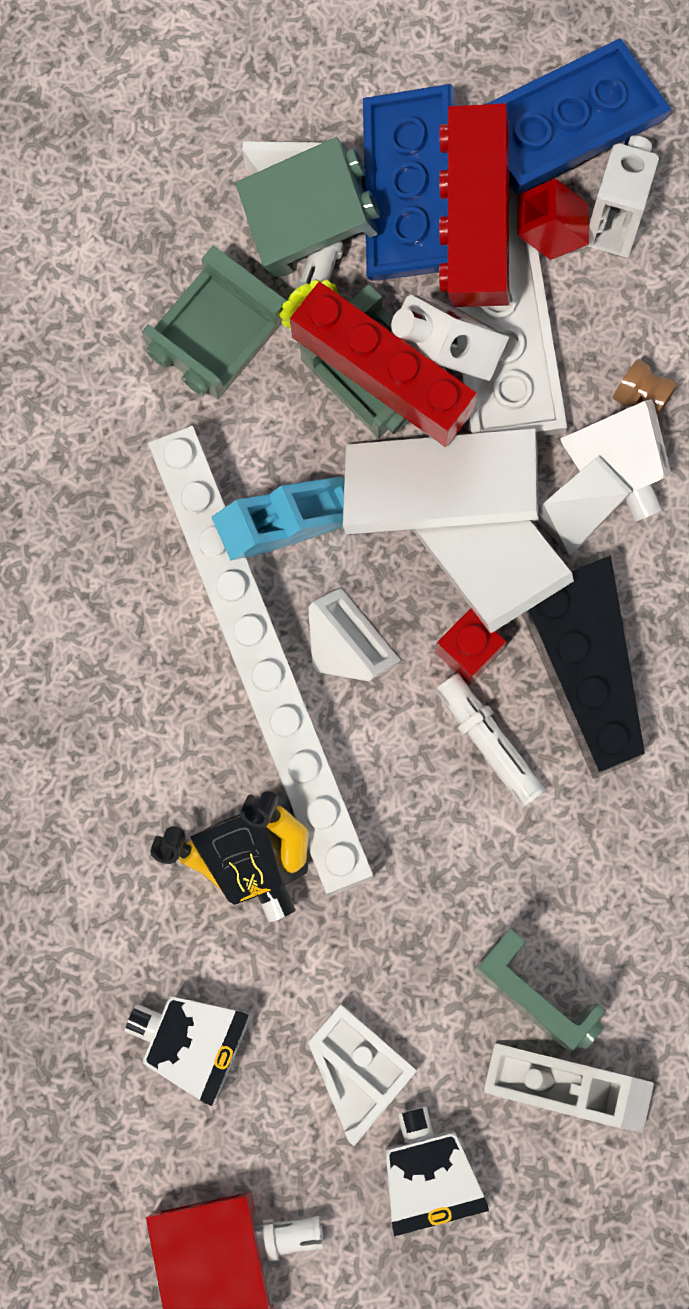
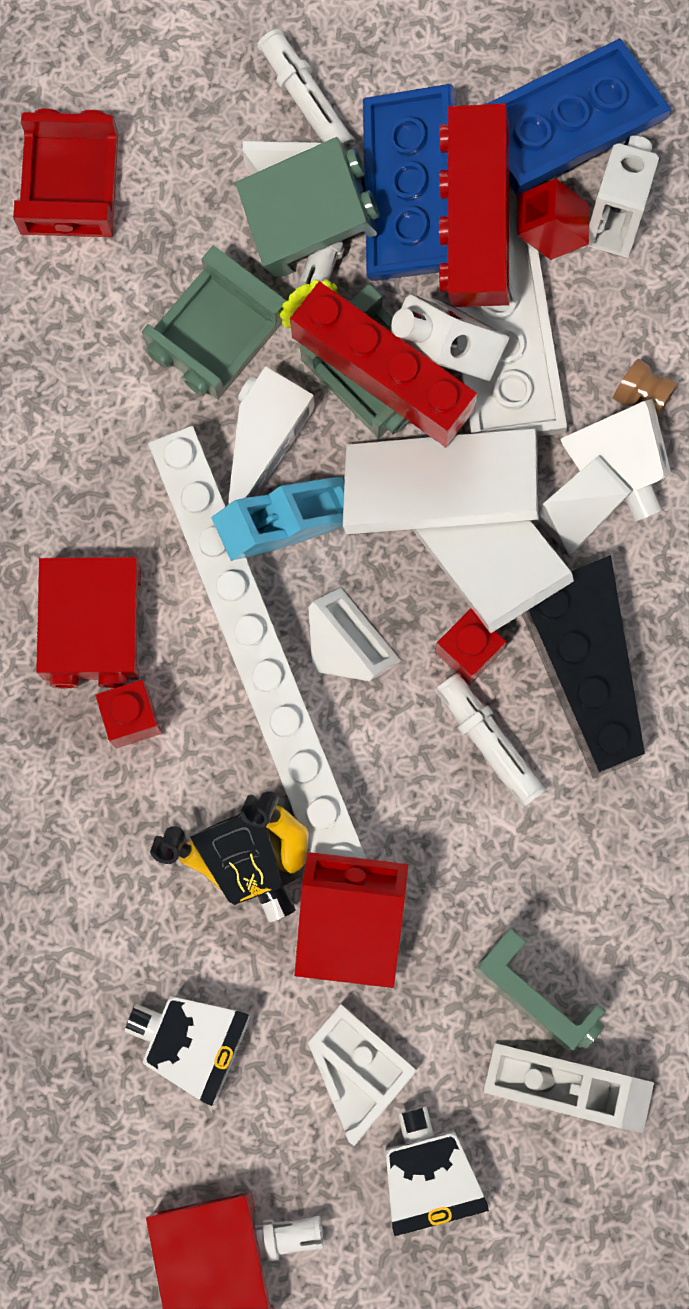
(67, 174): none -> red panel
(88, 621): none -> red panel
(128, 714): none -> red brick
(267, 424): none -> white slope
(295, 77): none -> white pin
(350, 919): none -> red panel

